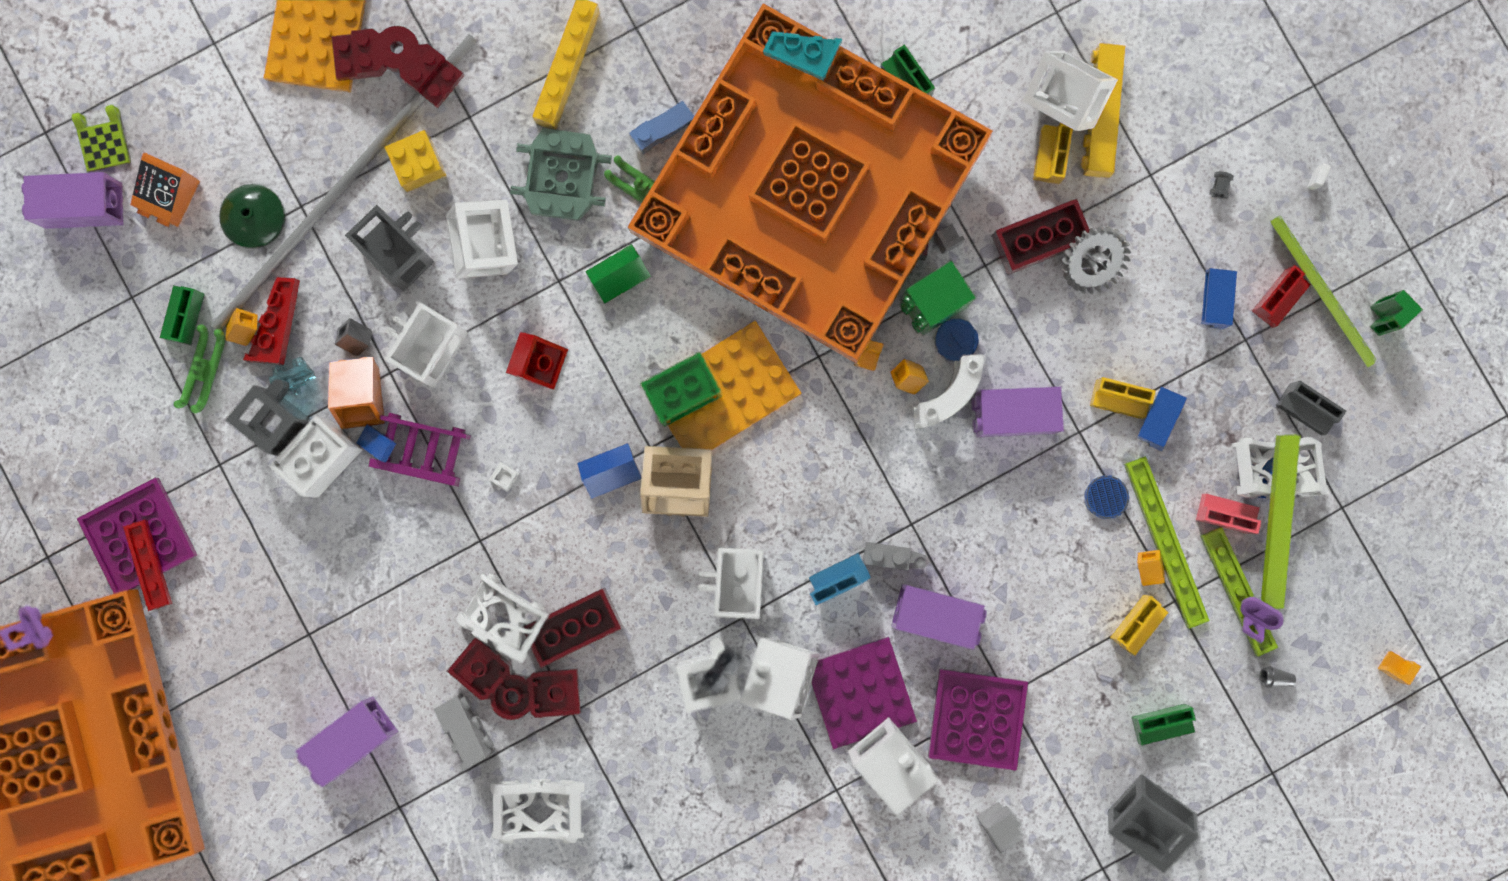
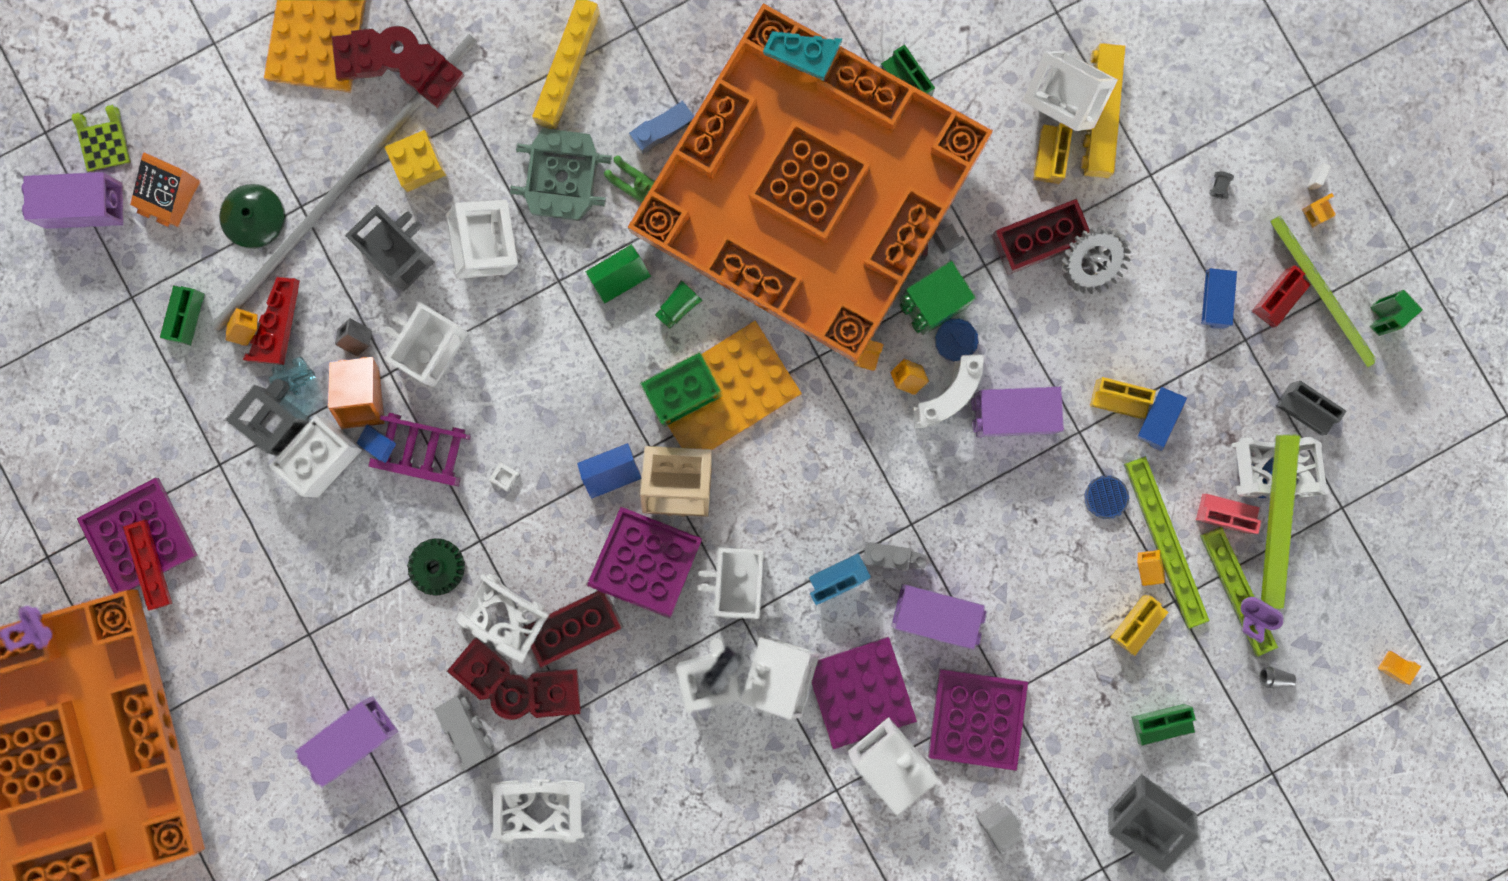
(202, 370): bright green piece -> none
(450, 566): none -> dark green gear
(537, 360): red slope -> none
(644, 562): none -> magenta plate
(677, 305): none -> green plant
(1319, 211): none -> light orange panel

